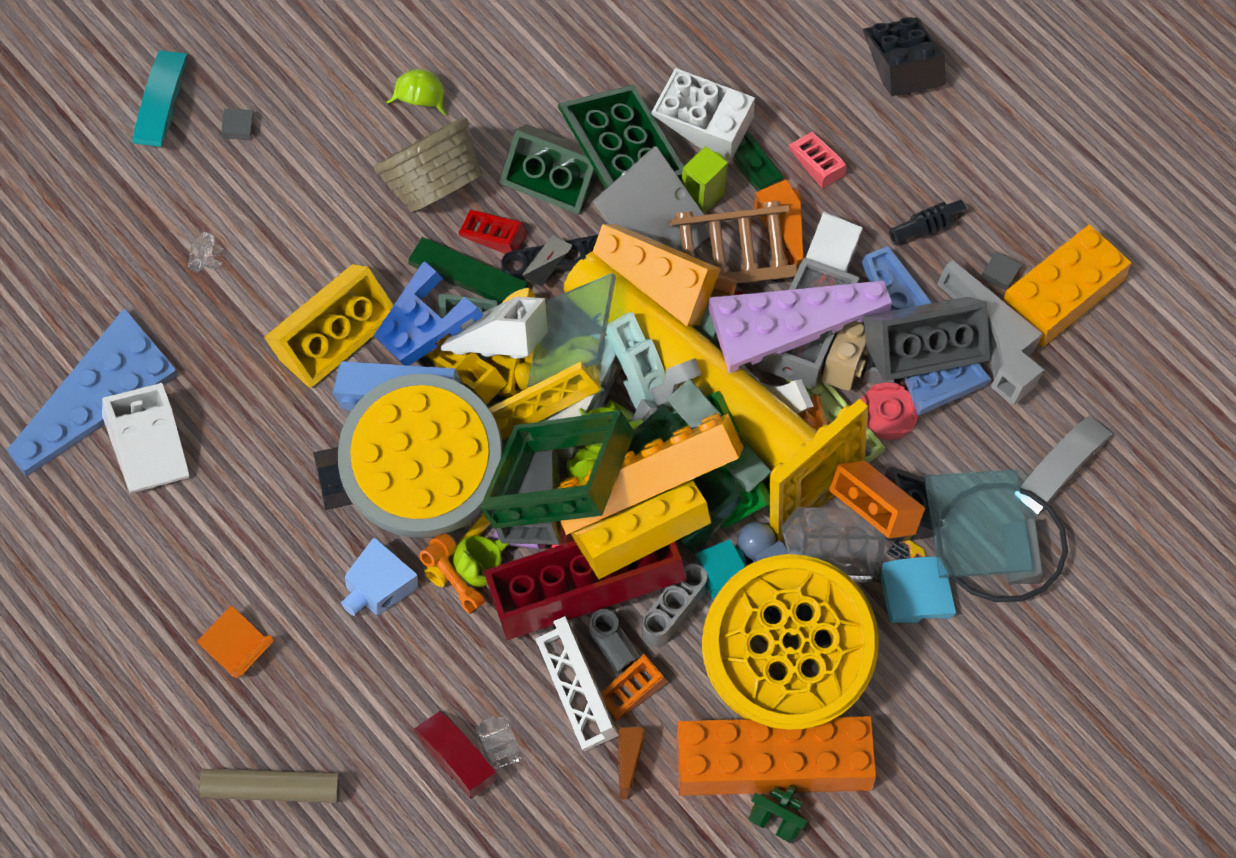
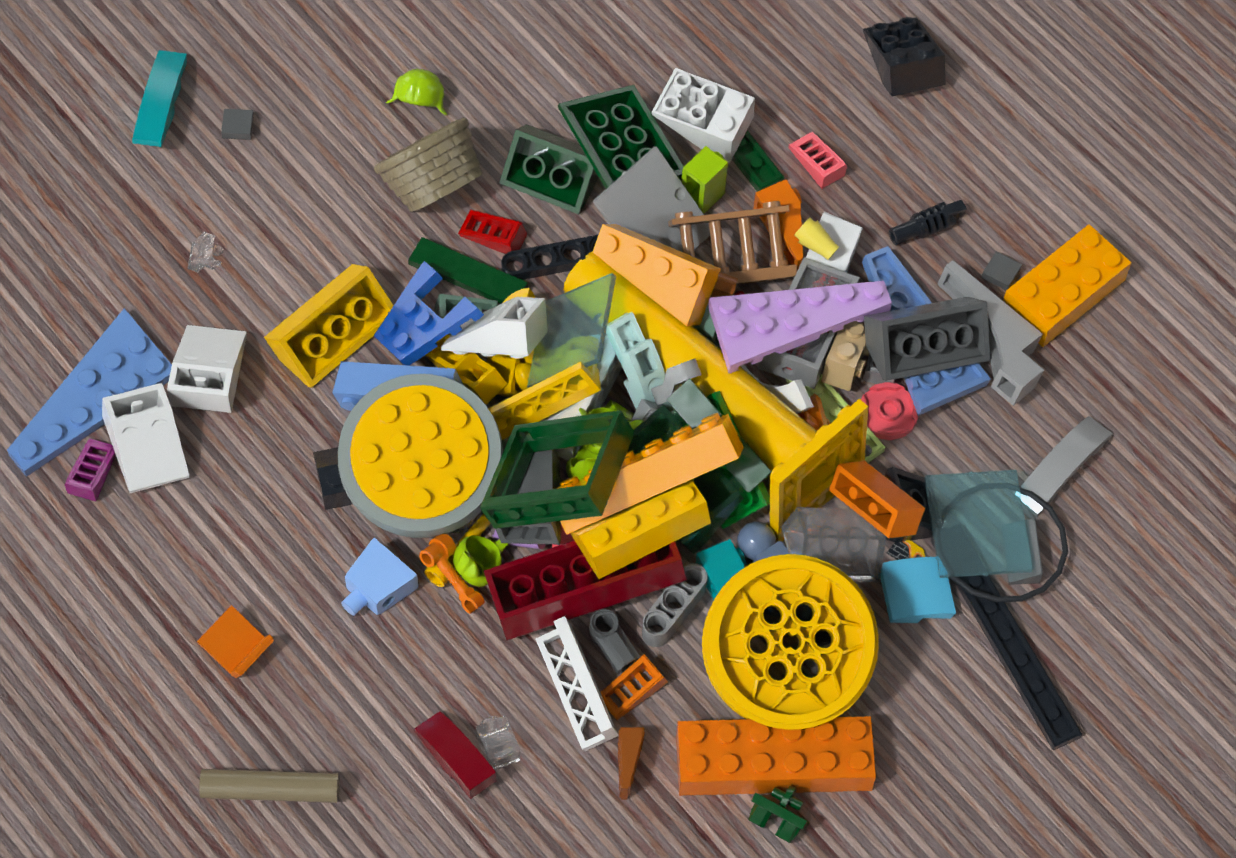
(90, 490): none -> magenta slope
(206, 369): none -> white slope
(547, 260): clear smoke sticker -> none
(816, 239): none -> light yellow cone
(1020, 663): none -> black tile

